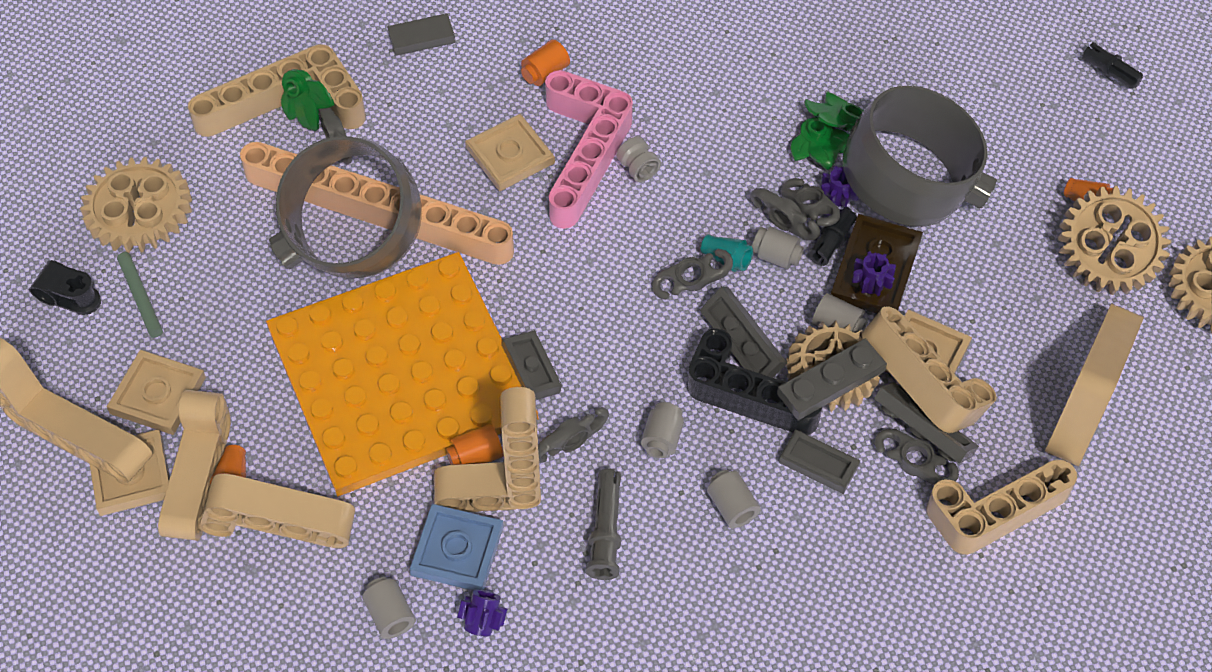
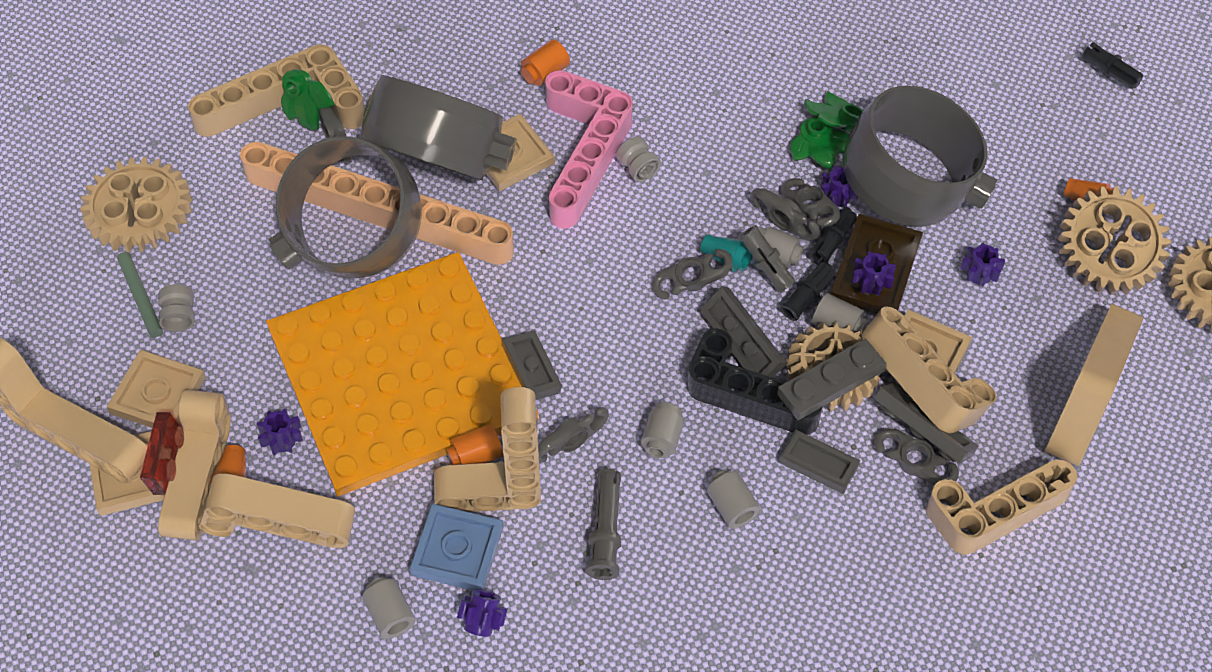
(66, 289): black piece -> none
(160, 457): none -> clear red plate
(176, 310): none -> light grey wheel
(279, 431): none -> dark purple gear
(421, 34): dark grey tile -> none
(436, 128): none -> dark grey cylinder
(780, 275): none -> dark grey pin
(808, 291): none -> black axle
(982, 264): none -> dark purple gear

